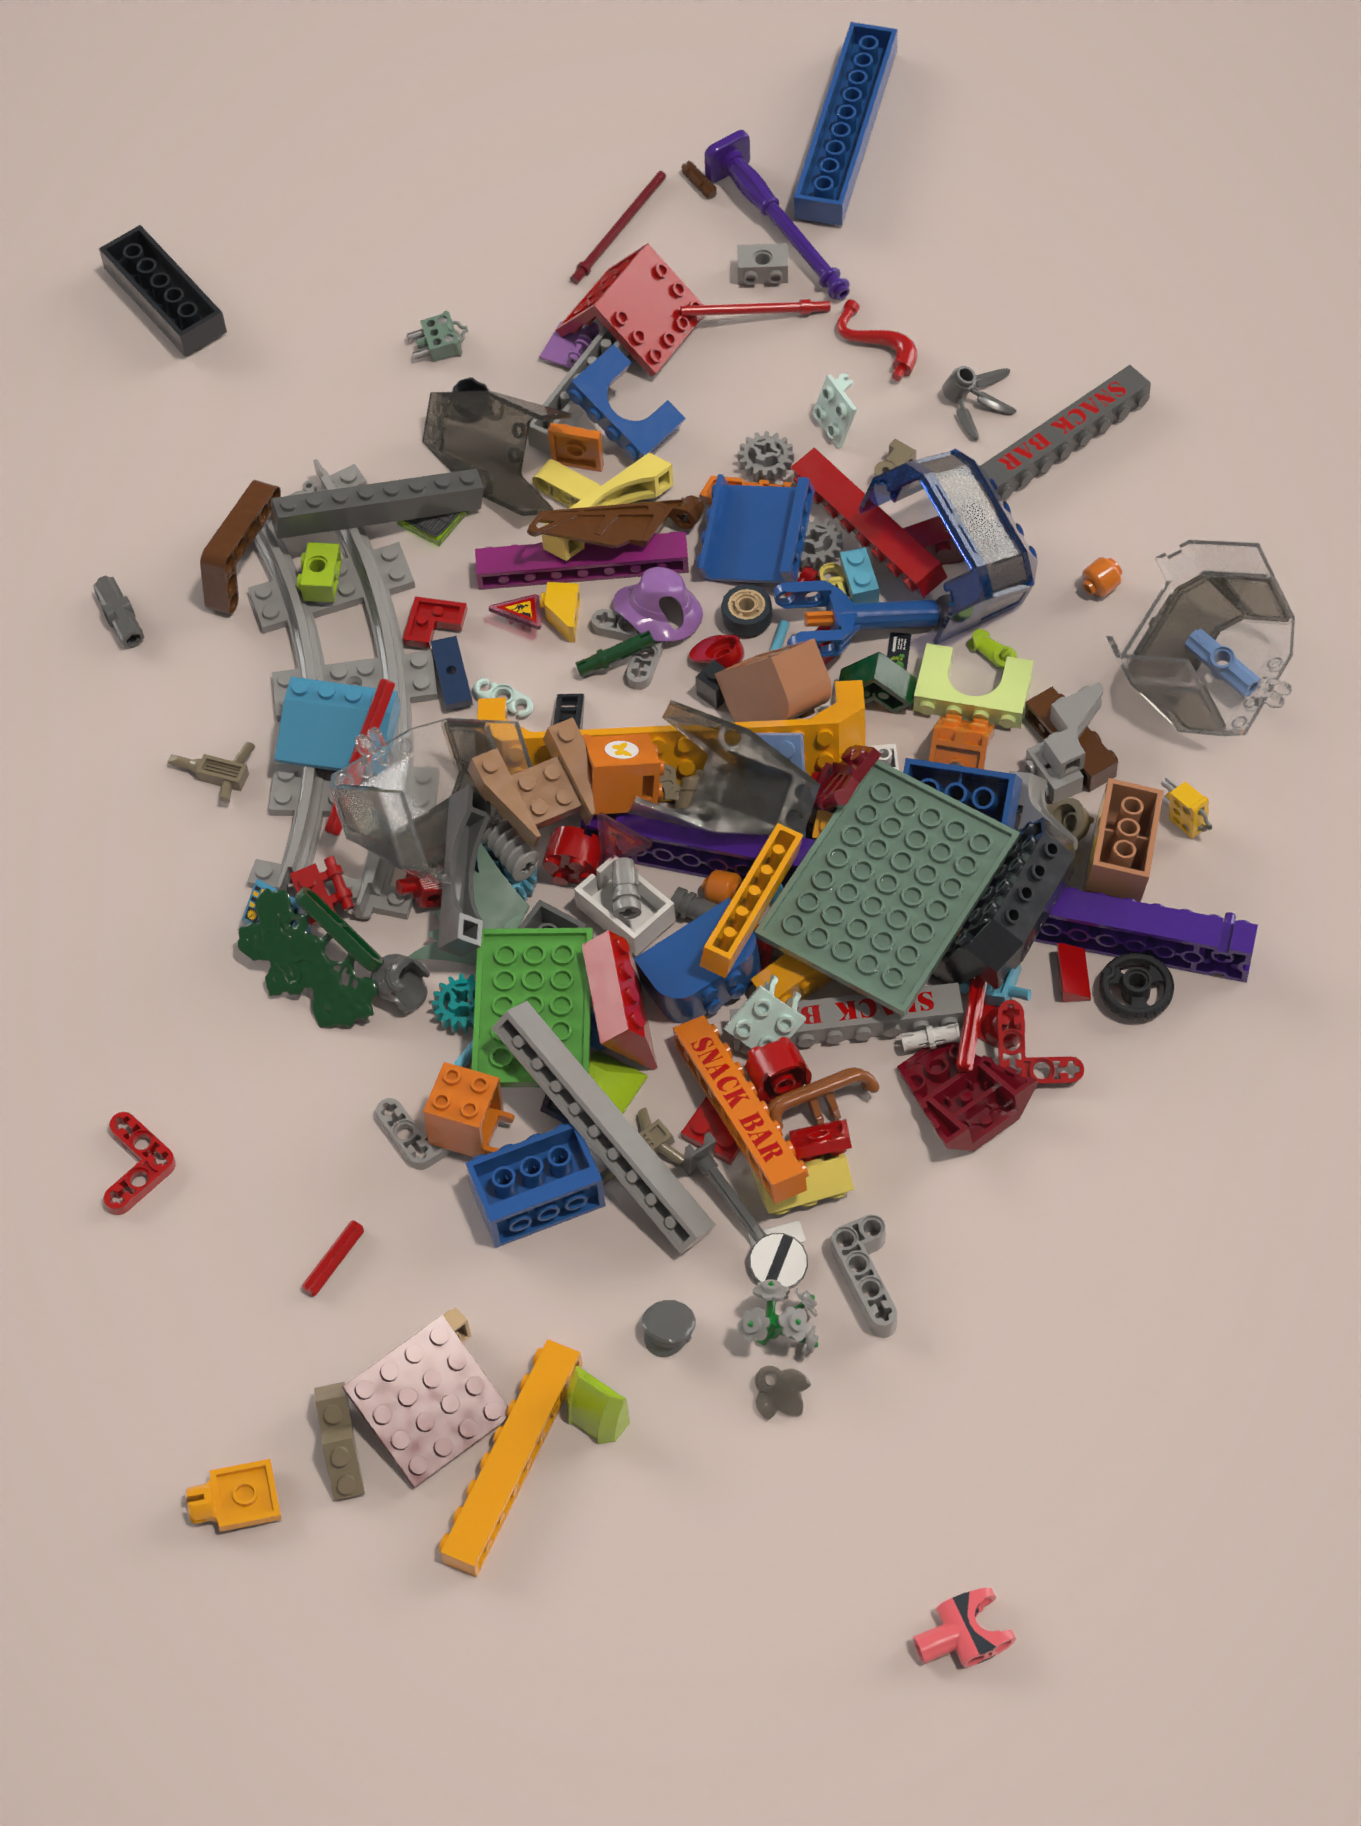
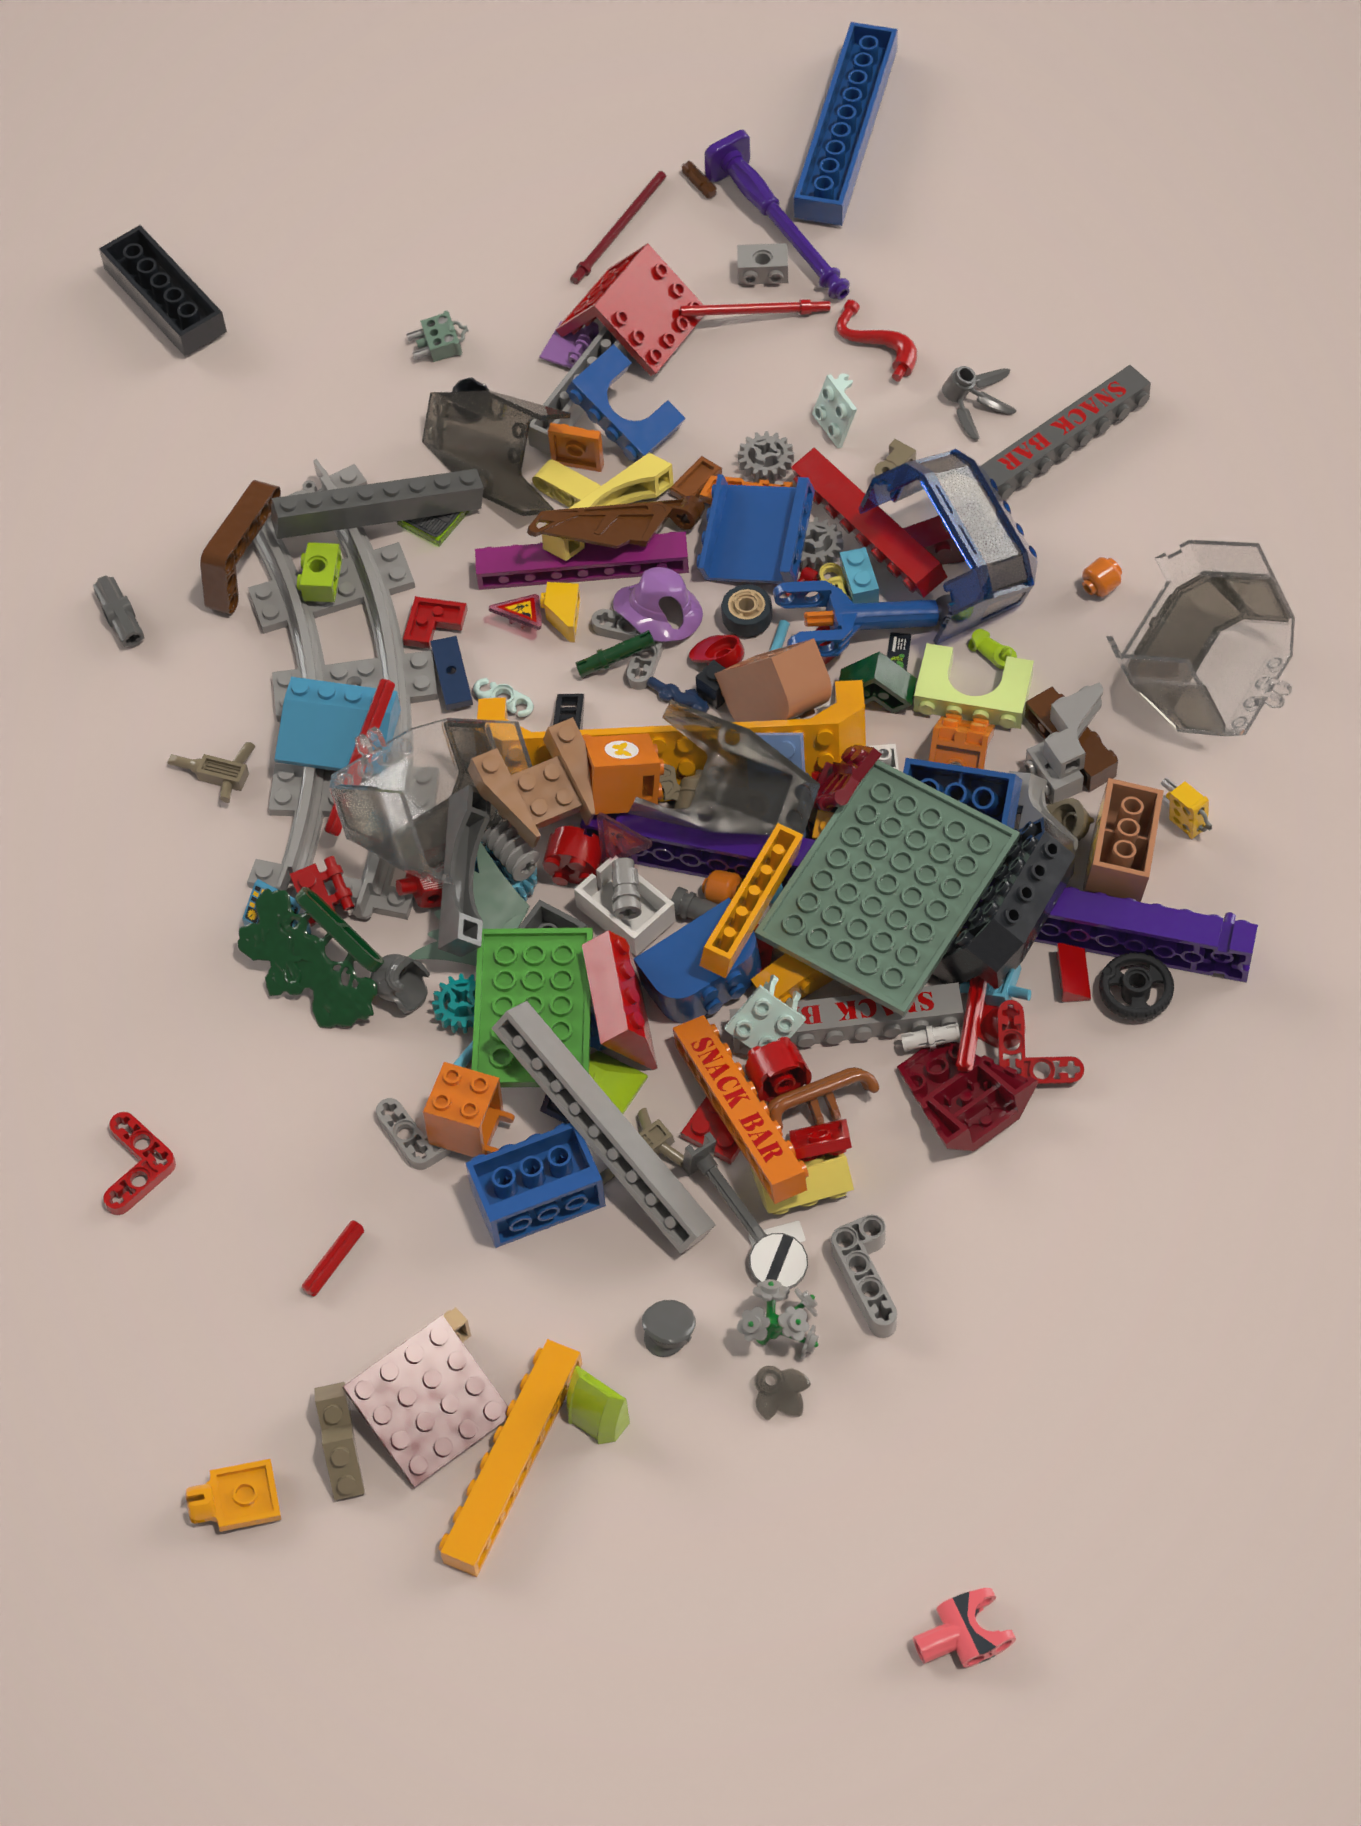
(669, 691): none -> dark blue animal
(694, 478): none -> dark orange tile
(1233, 673): medium blue piece -> none

